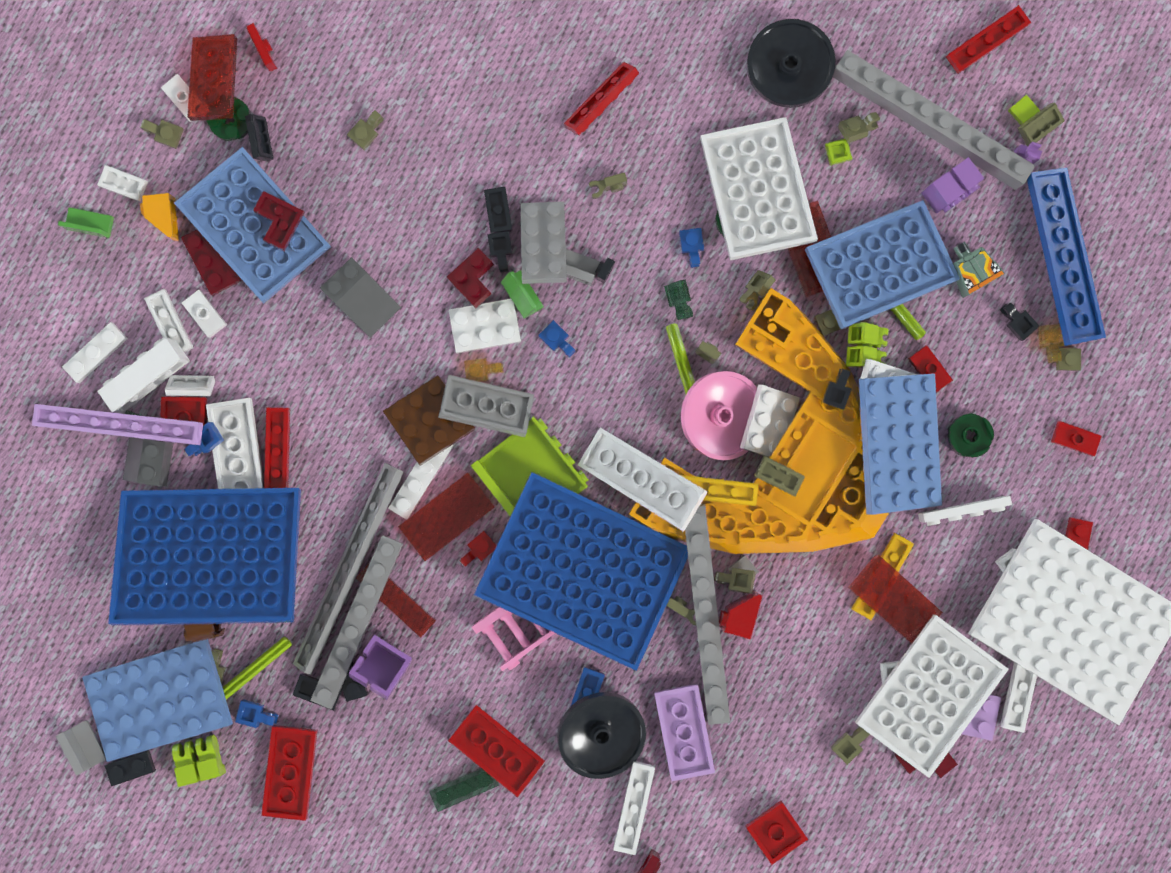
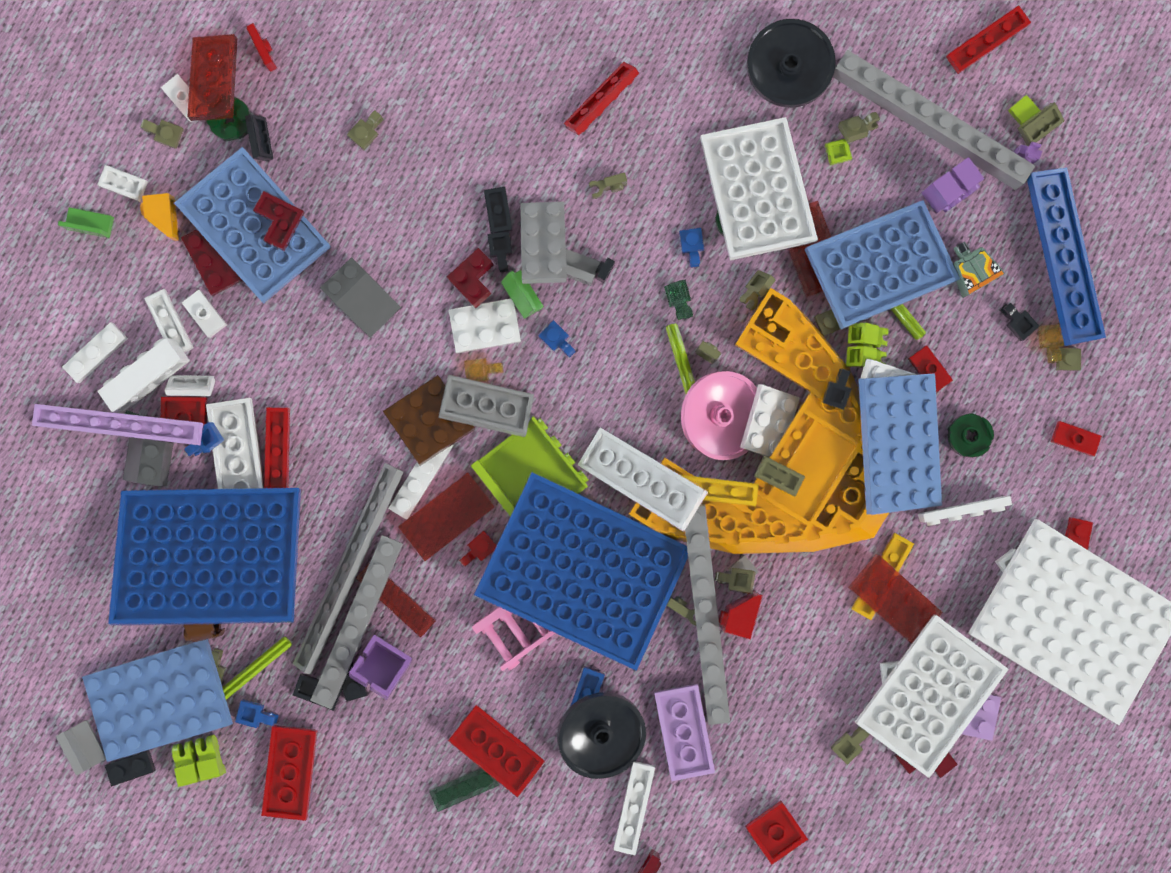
(1018, 699): white plate -> none

